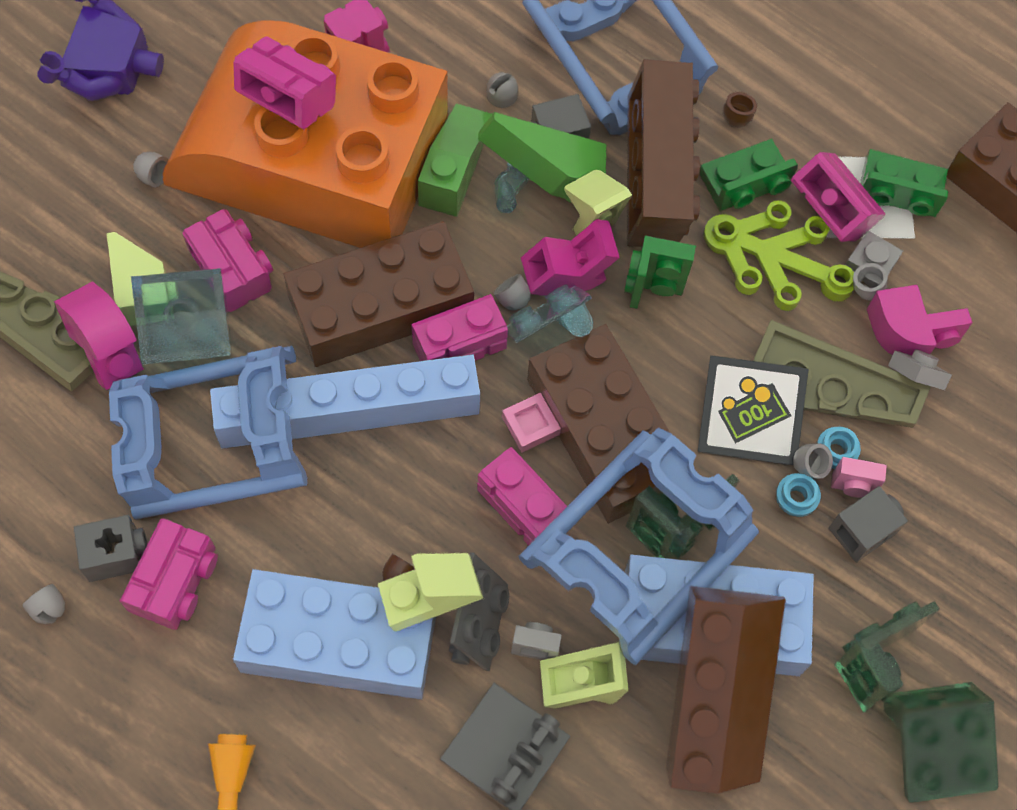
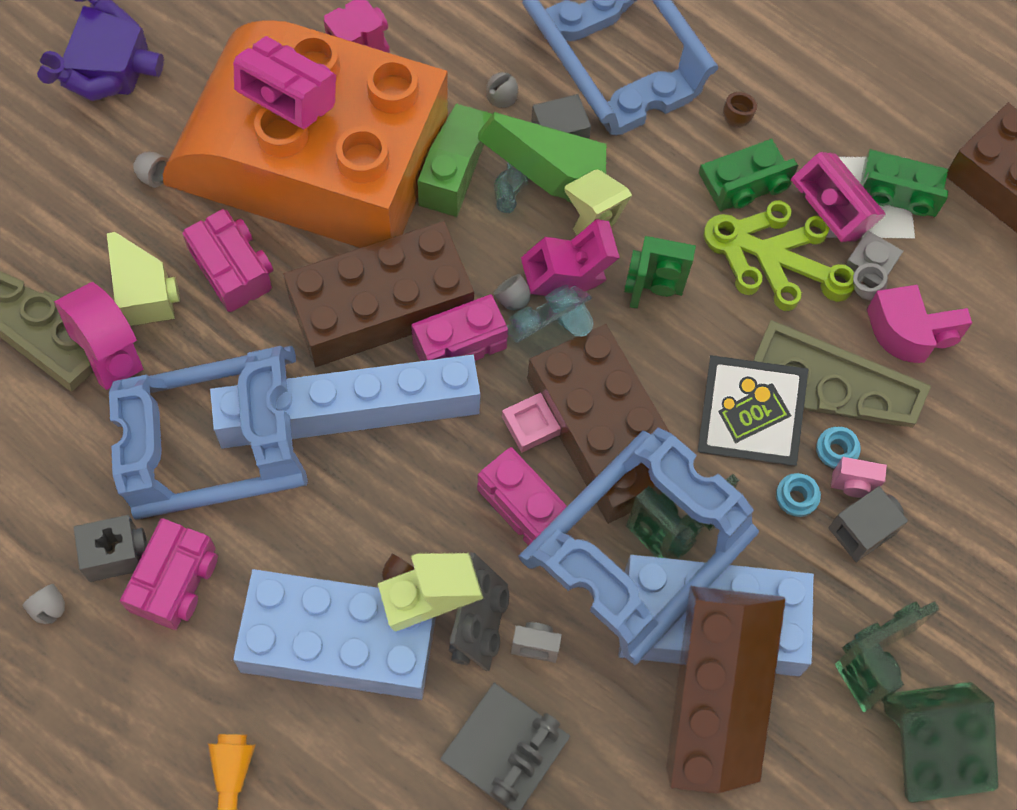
(181, 316): clear light blue slope -> none
(584, 677): yellowish green slope -> none
(661, 152): reddish brown brick -> none
(814, 465): light grey hinge -> none
(920, 368): light grey plate -> none

